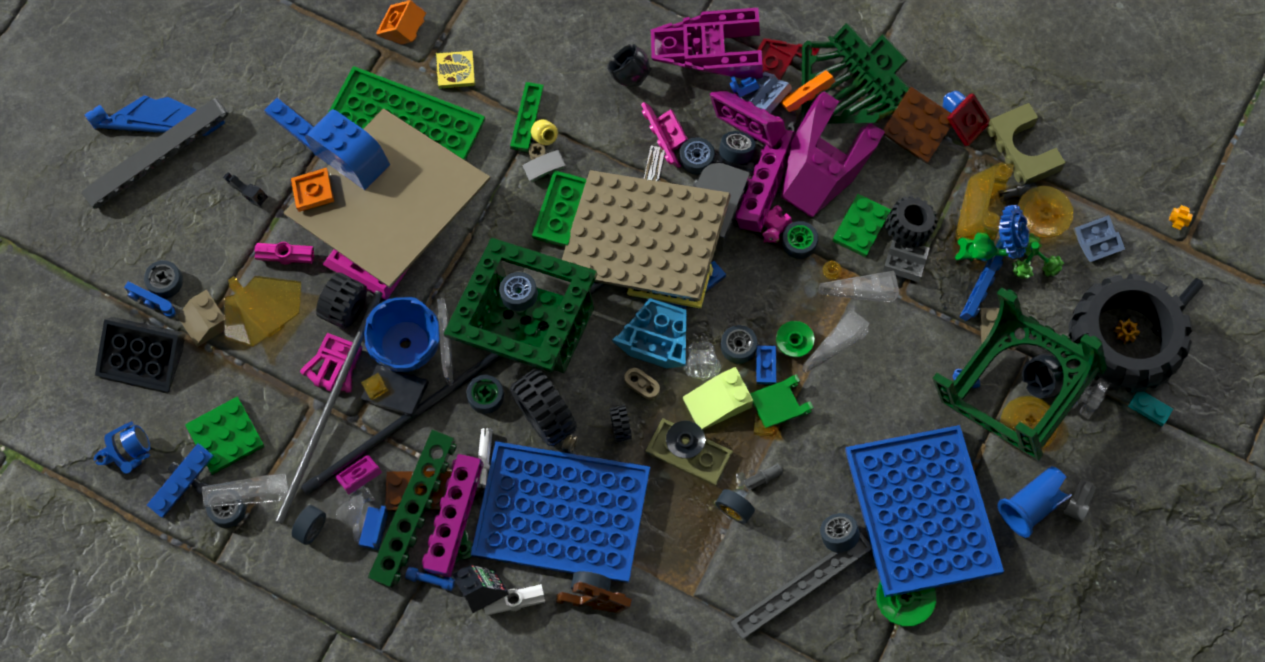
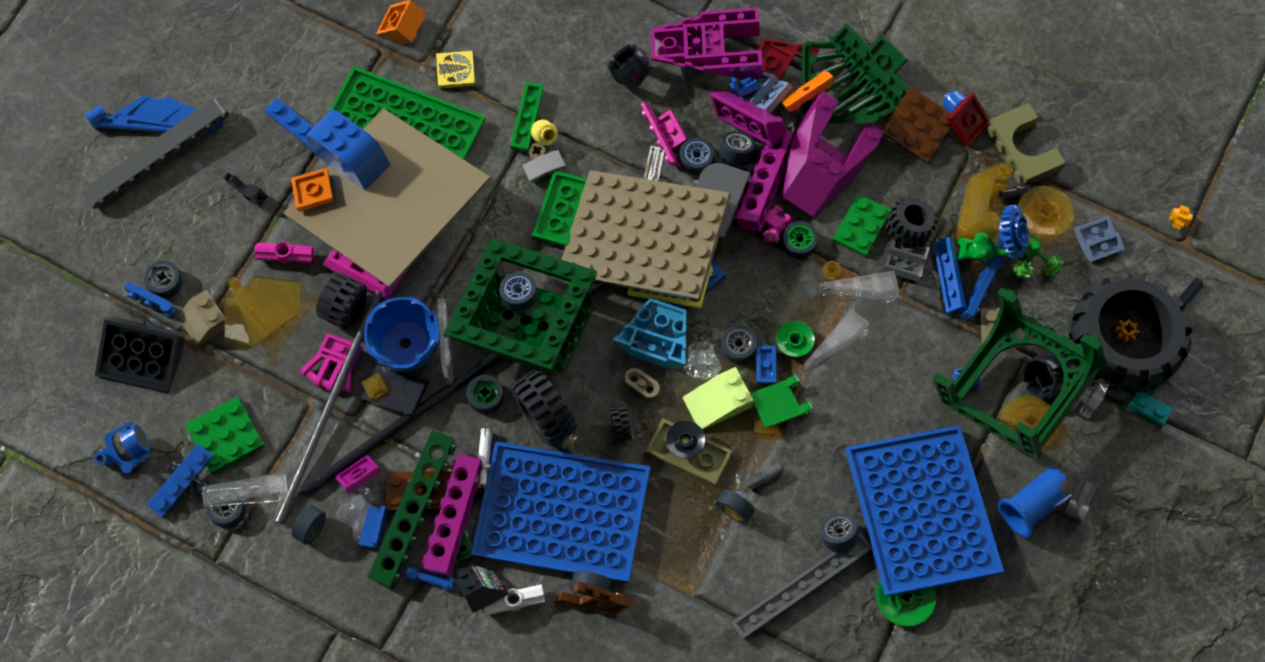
(949, 275): none -> blue plate

